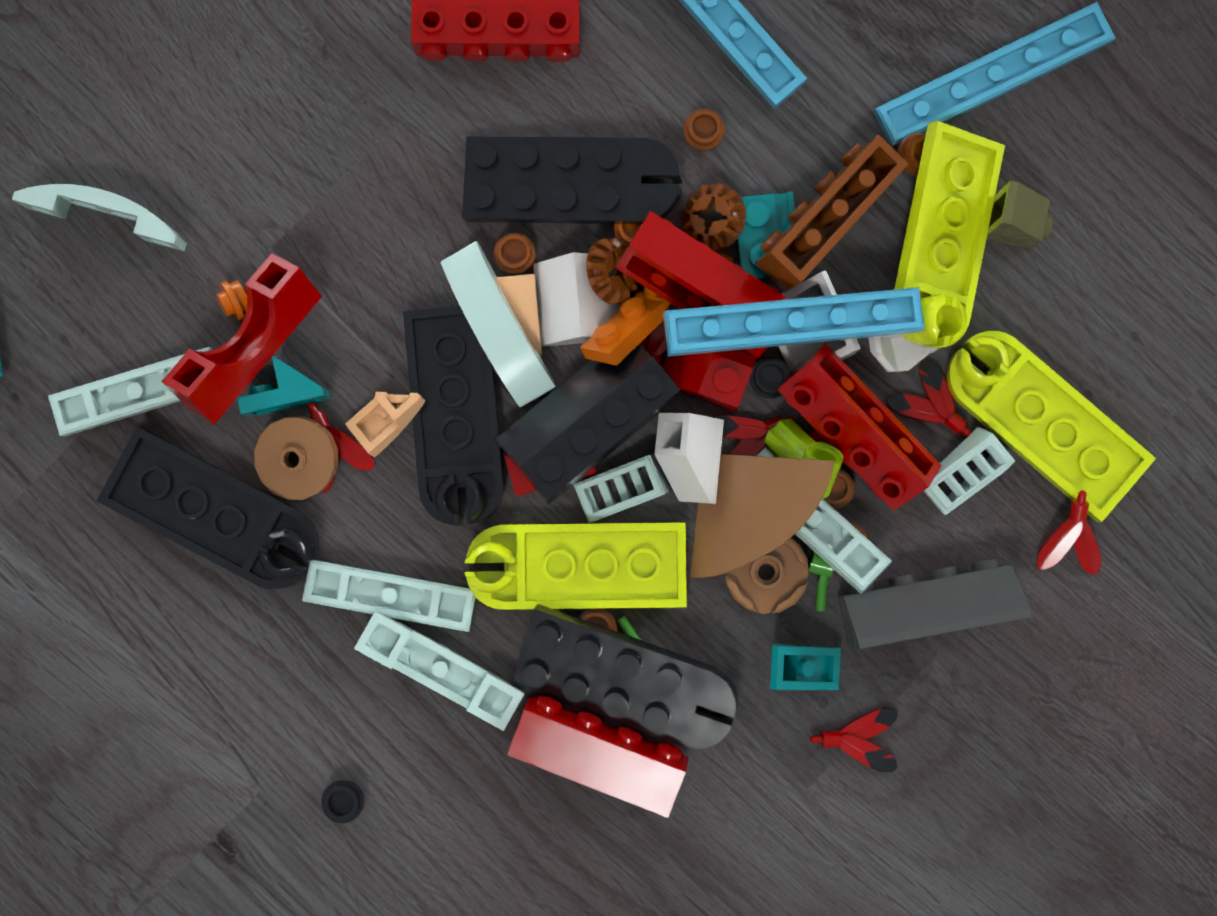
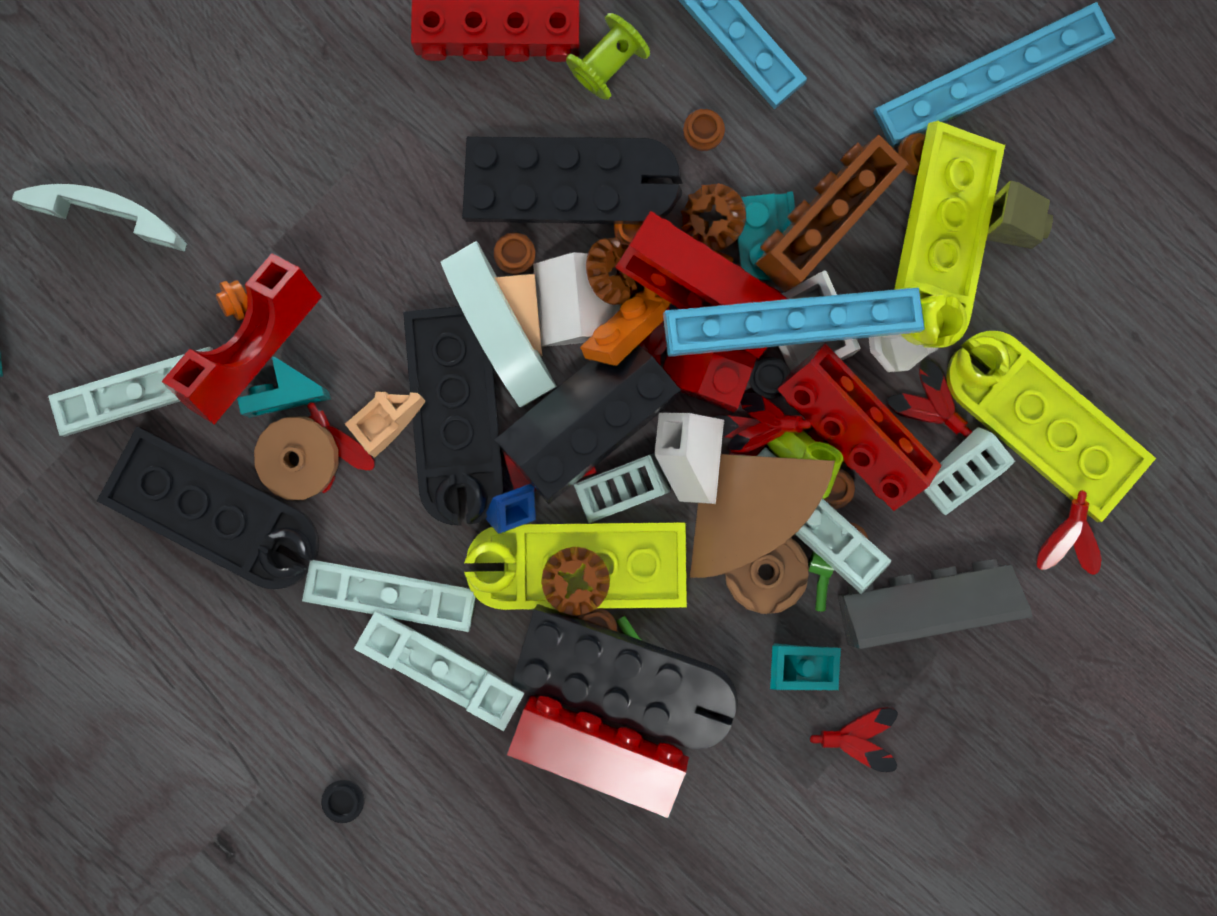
(512, 509): none -> blue slope
(582, 600): none -> dark orange gear
(605, 58): none -> lime hose
(771, 426): none -> red piece

